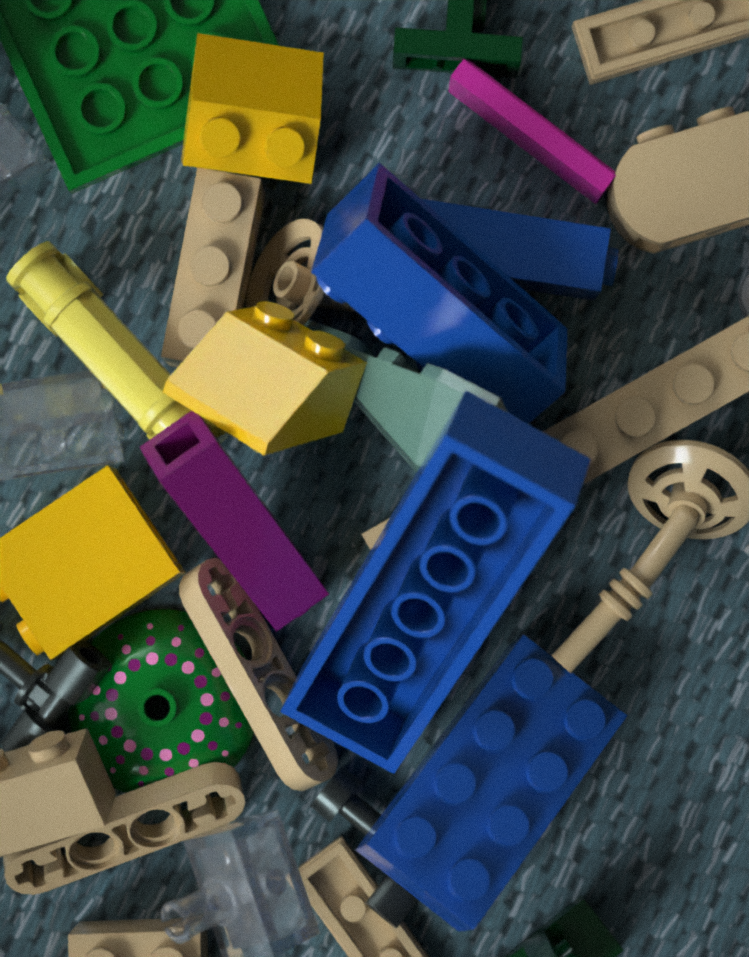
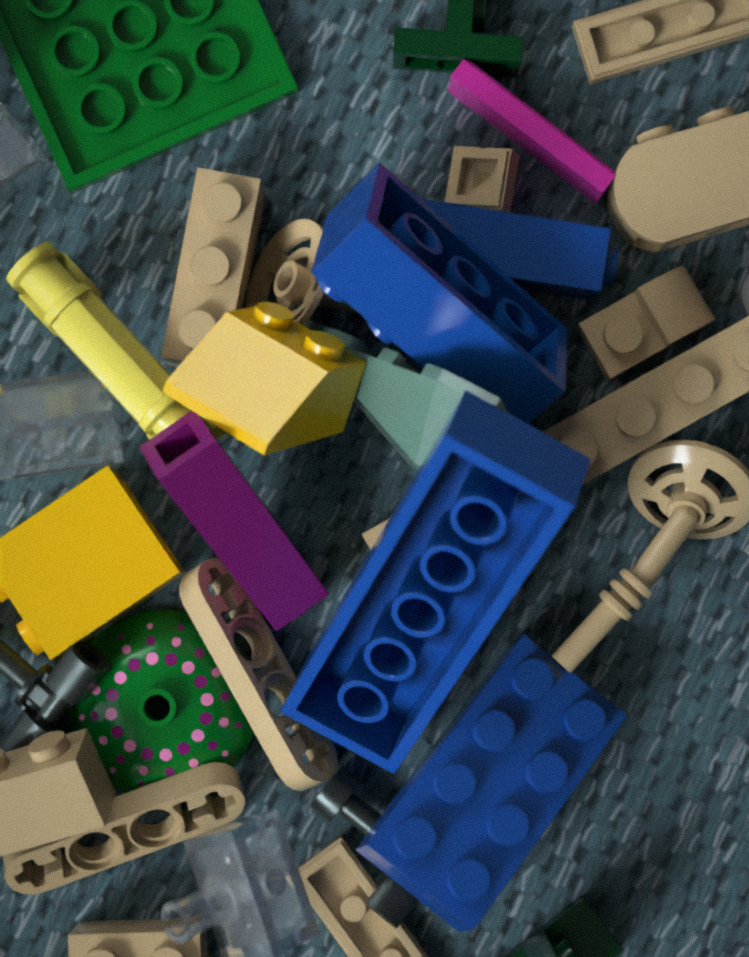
(253, 109): yellow slope -> none
(482, 177): none -> tan tile
(645, 322): none -> tan brick

